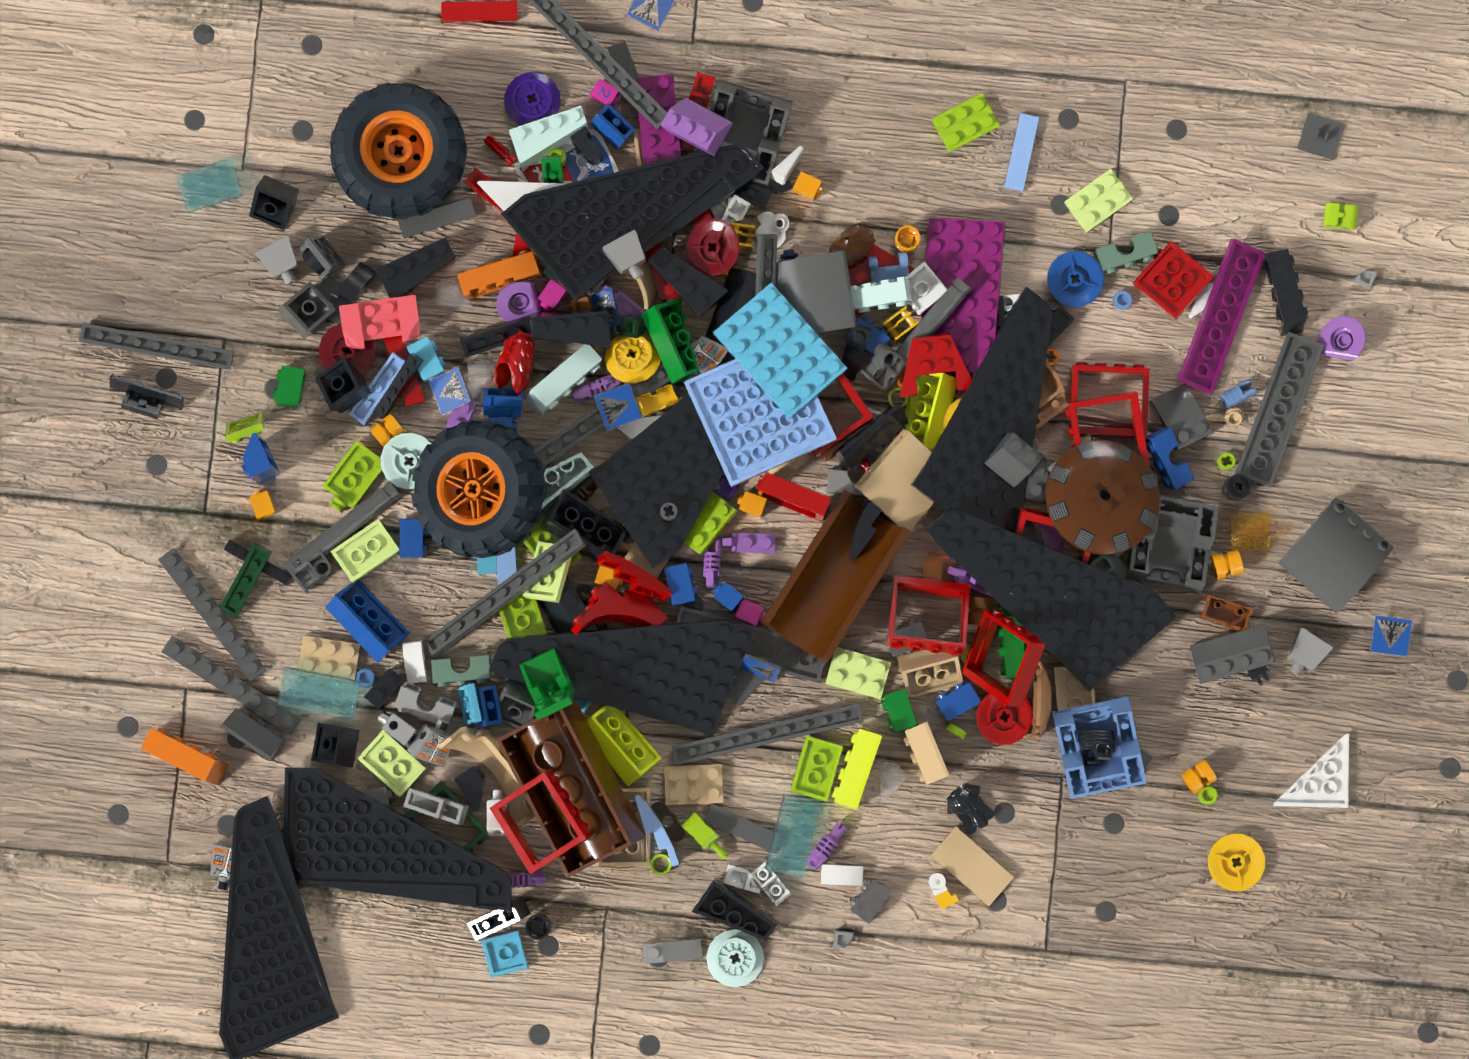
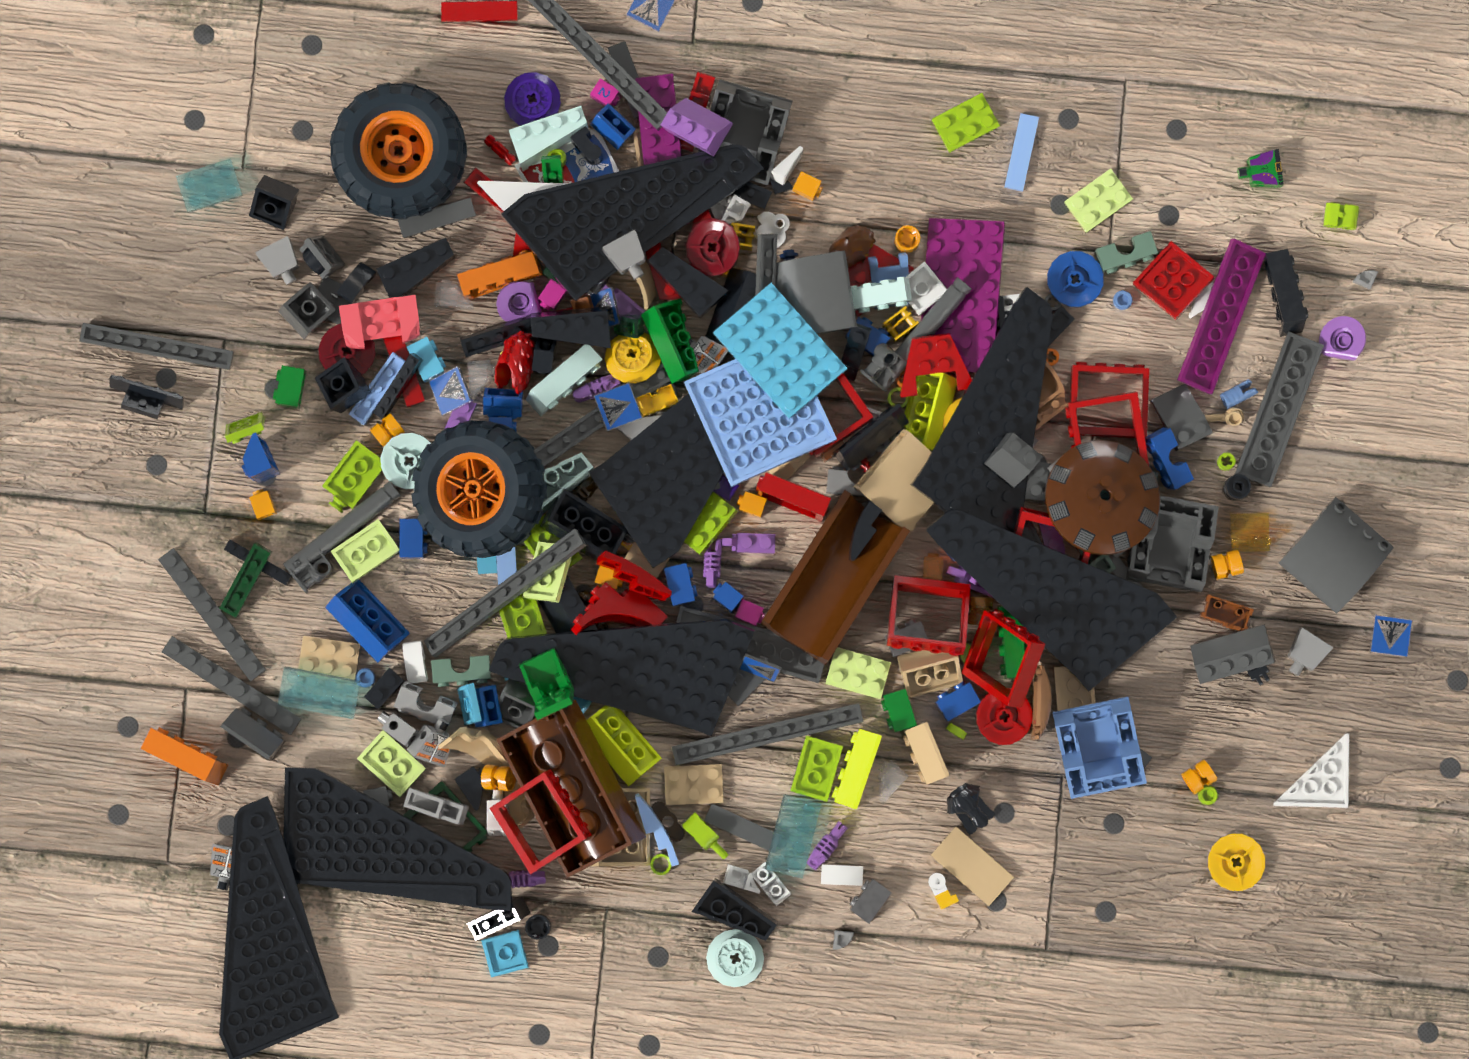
(335, 745): black slope -> none
(498, 778): none -> light orange wheel
(544, 355): none -> black brick
(672, 951): light grey slope -> none
(674, 510): dark grey bush -> none
(1101, 742): black piece -> none
(1263, 170): none -> torso
(1320, 136): dark grey piece -> none

